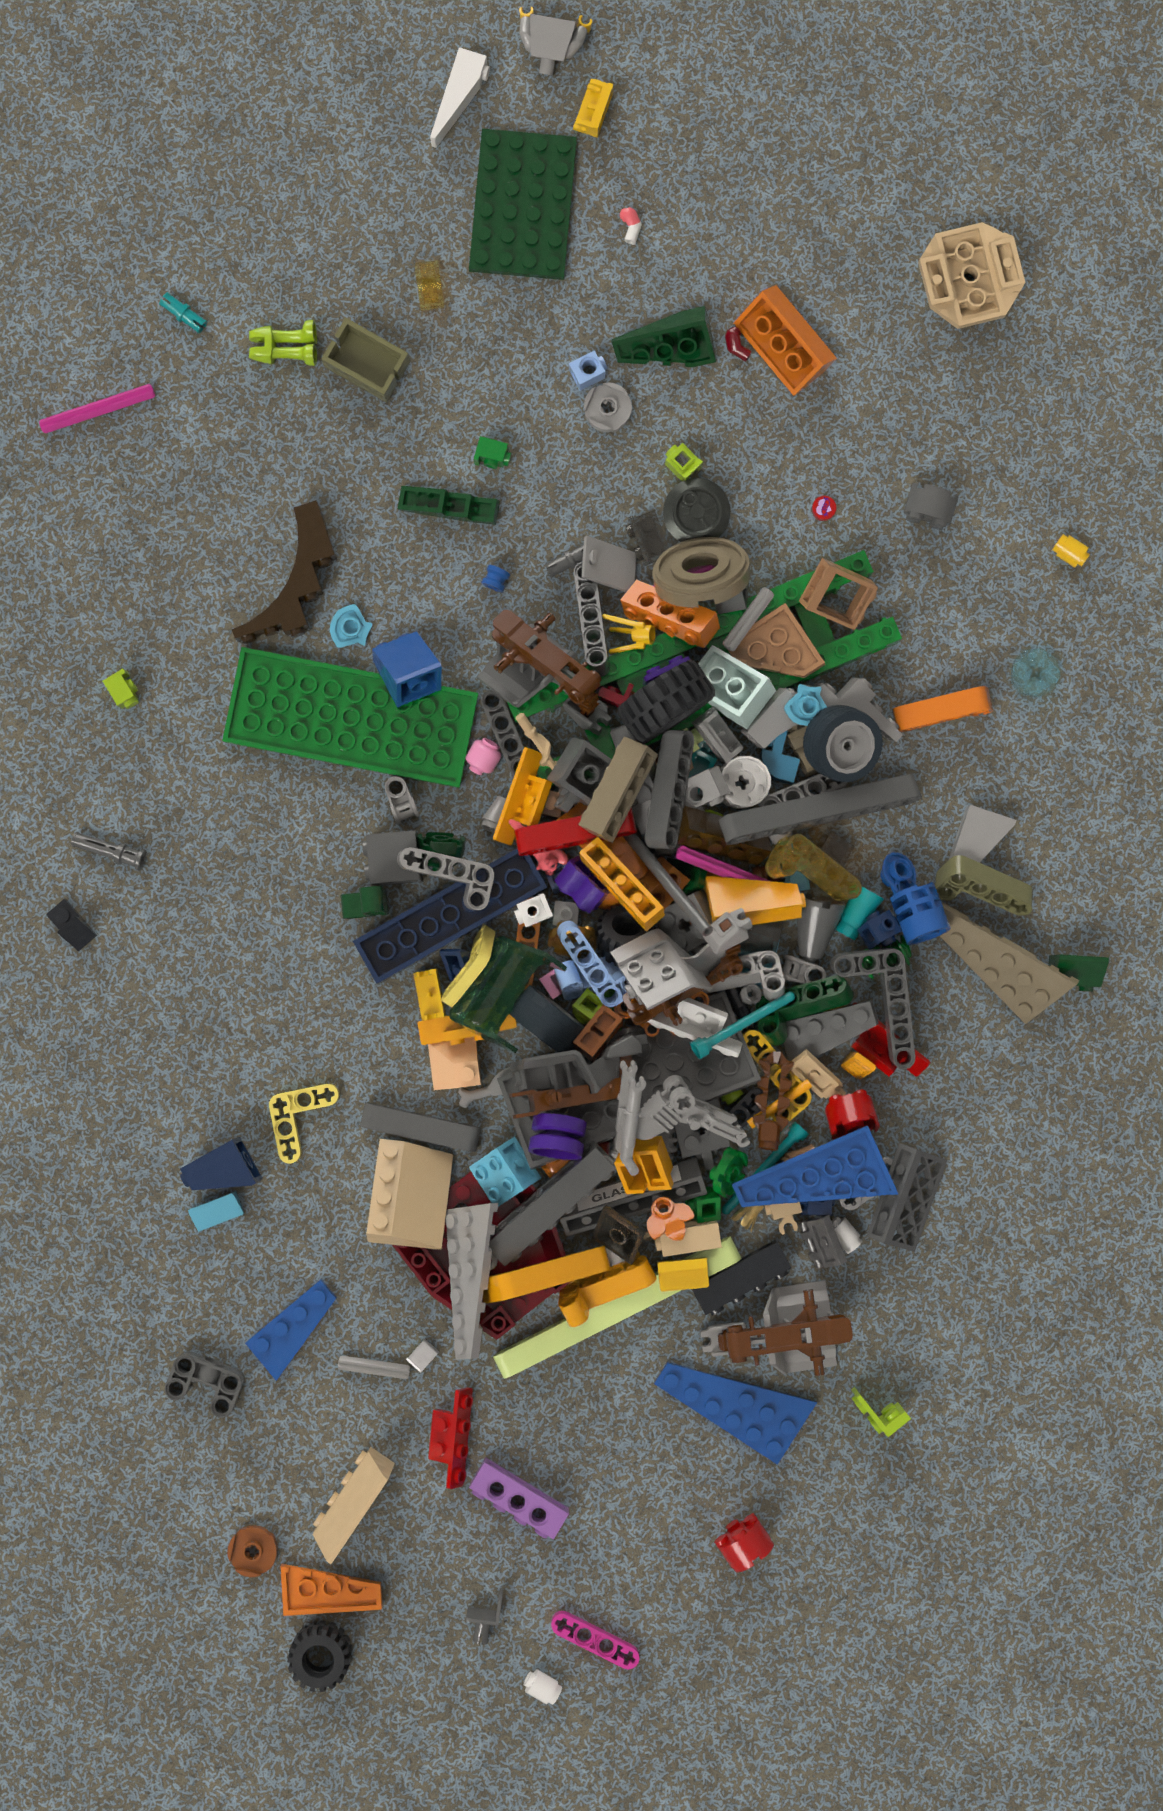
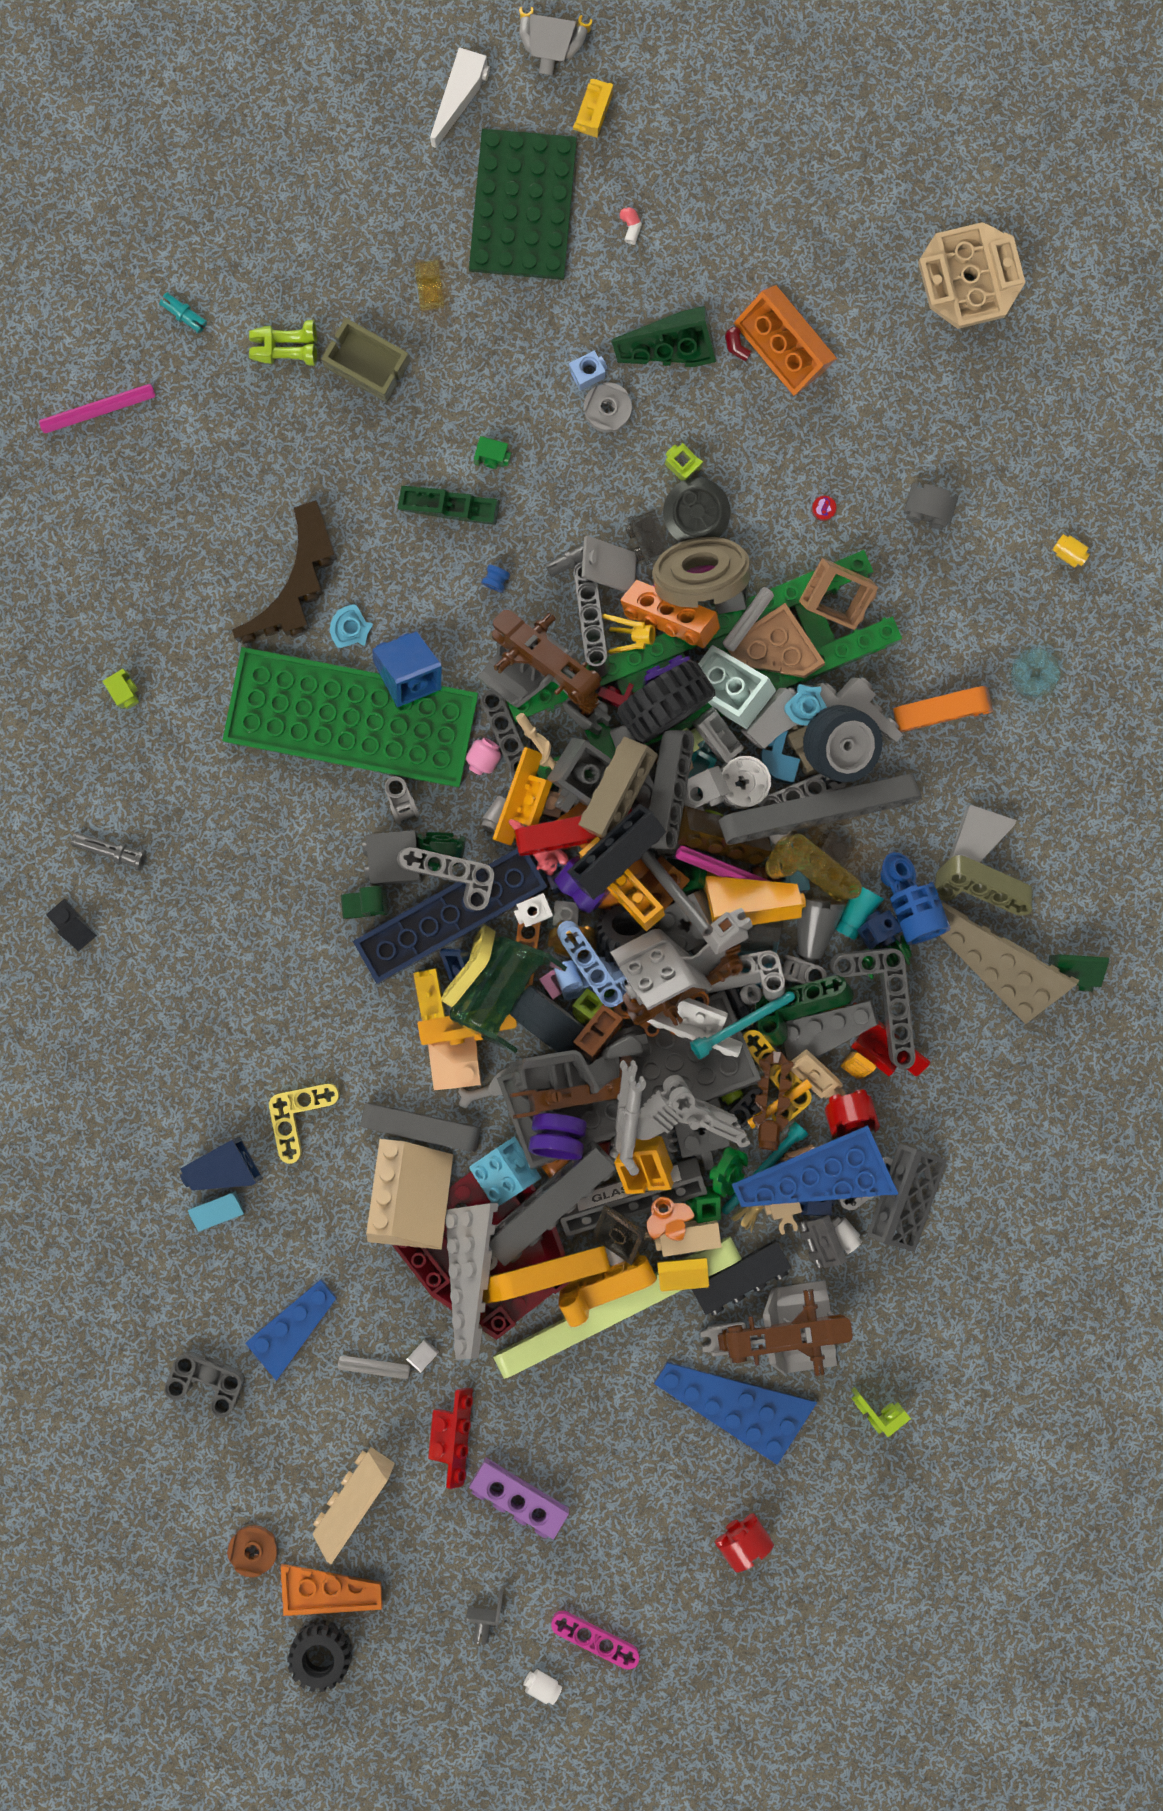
(616, 851): none -> black brick

